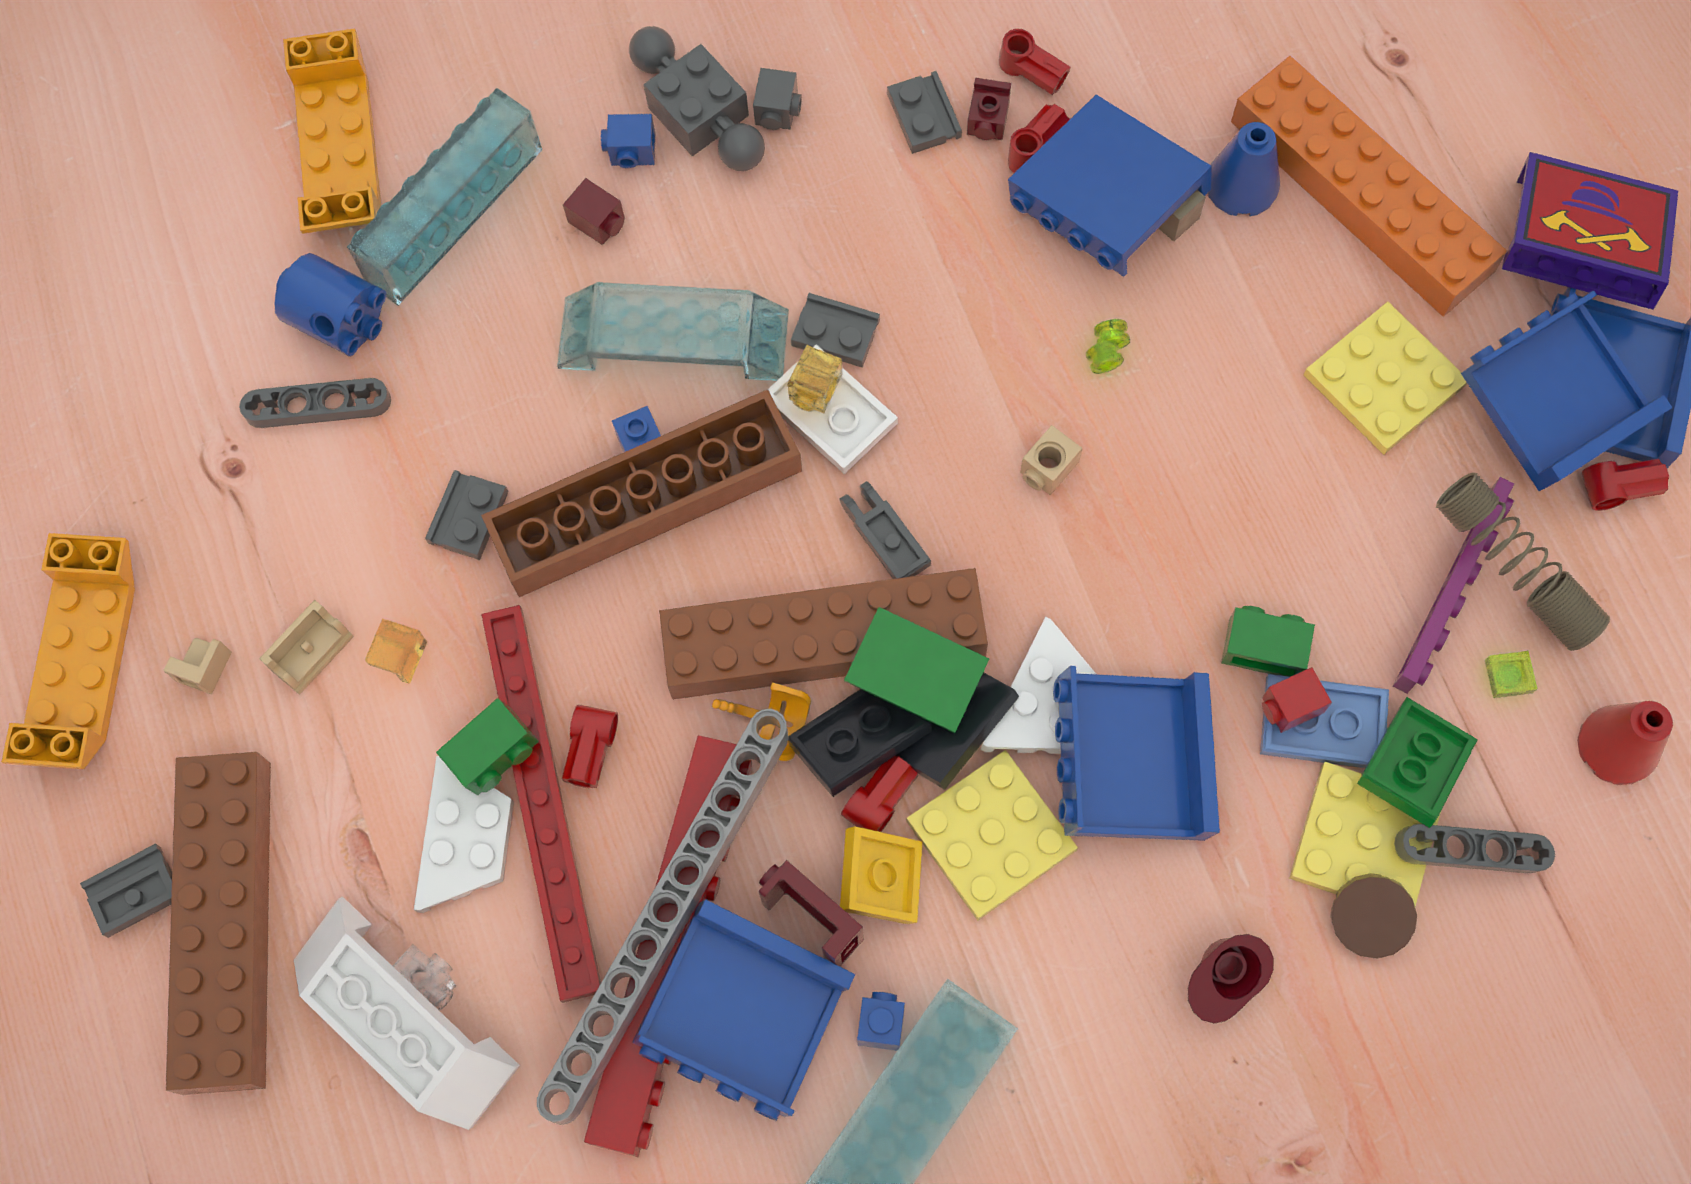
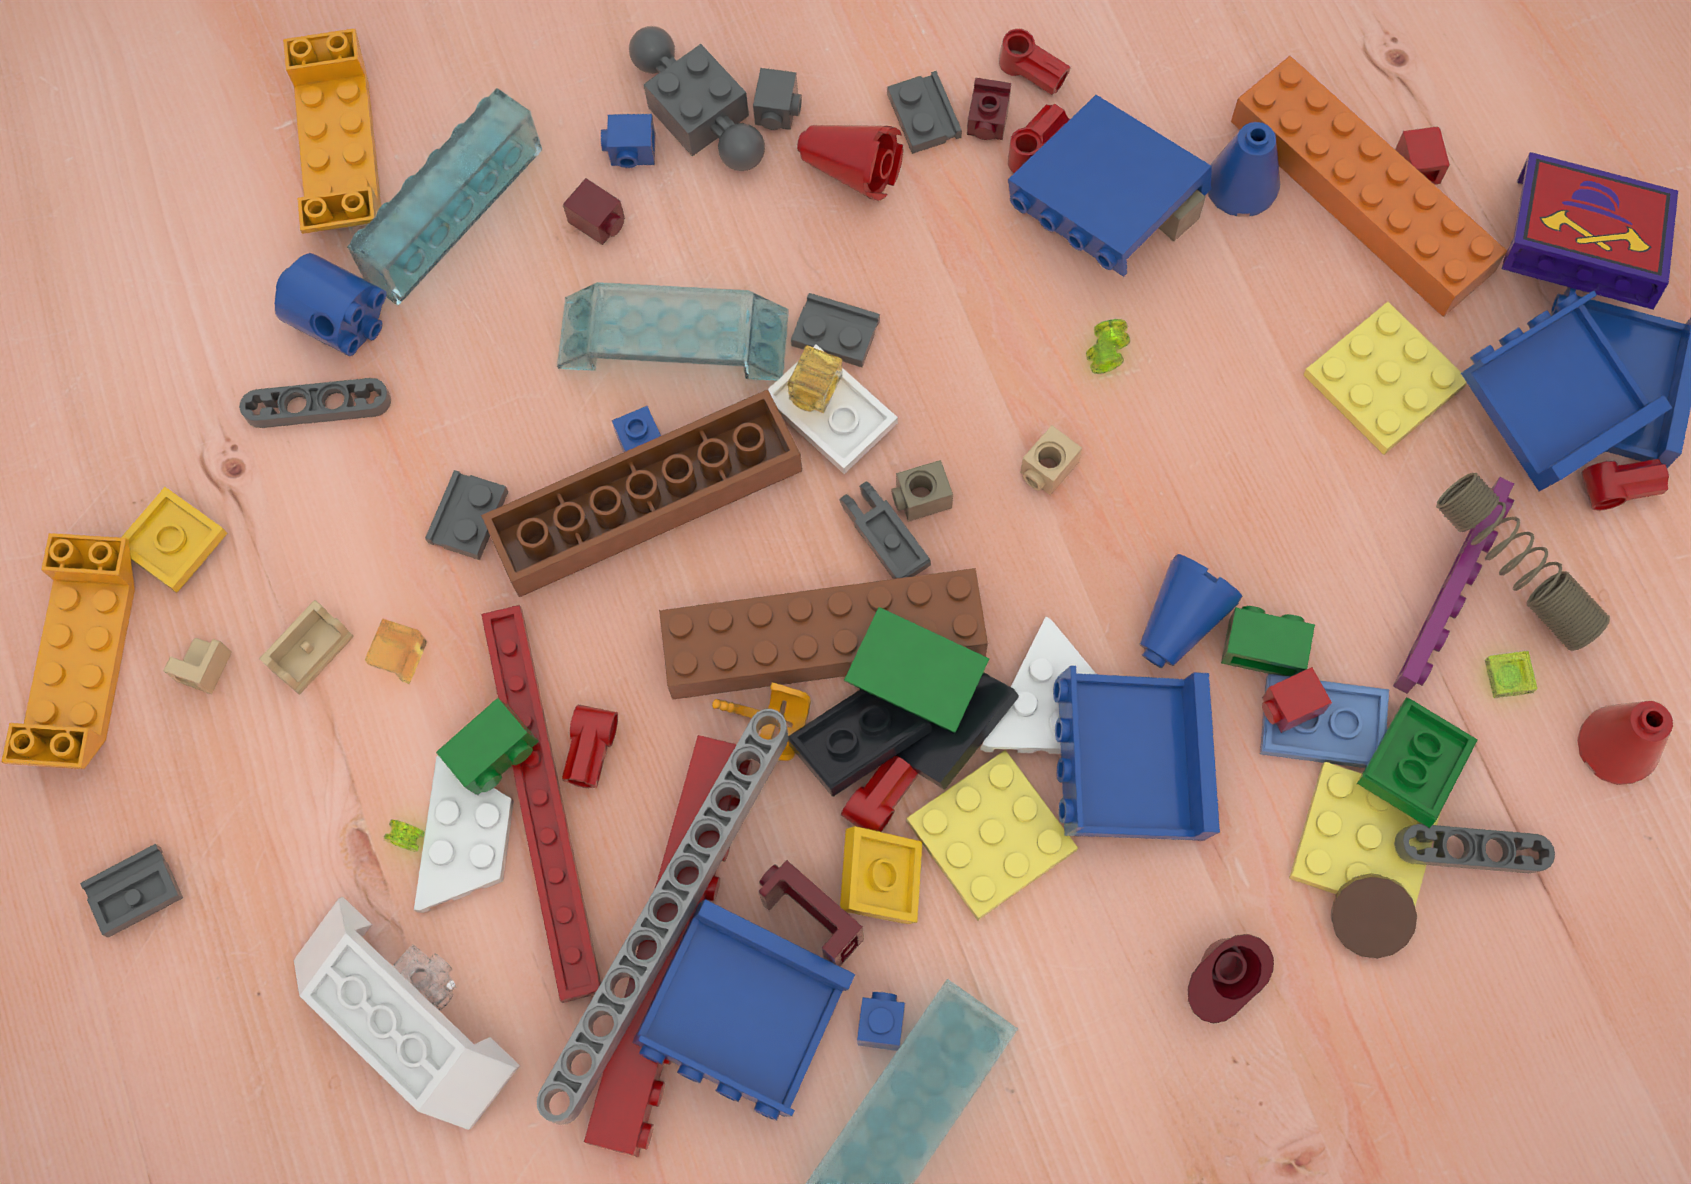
(172, 539): none -> yellow plate
(219, 924): dark orange brick -> none
(404, 835): none -> clear neon green bush
(854, 155): none -> red cone
(928, 476): none -> dark tan brick
(1185, 610): none -> blue cone
(1425, 151): none -> red panel

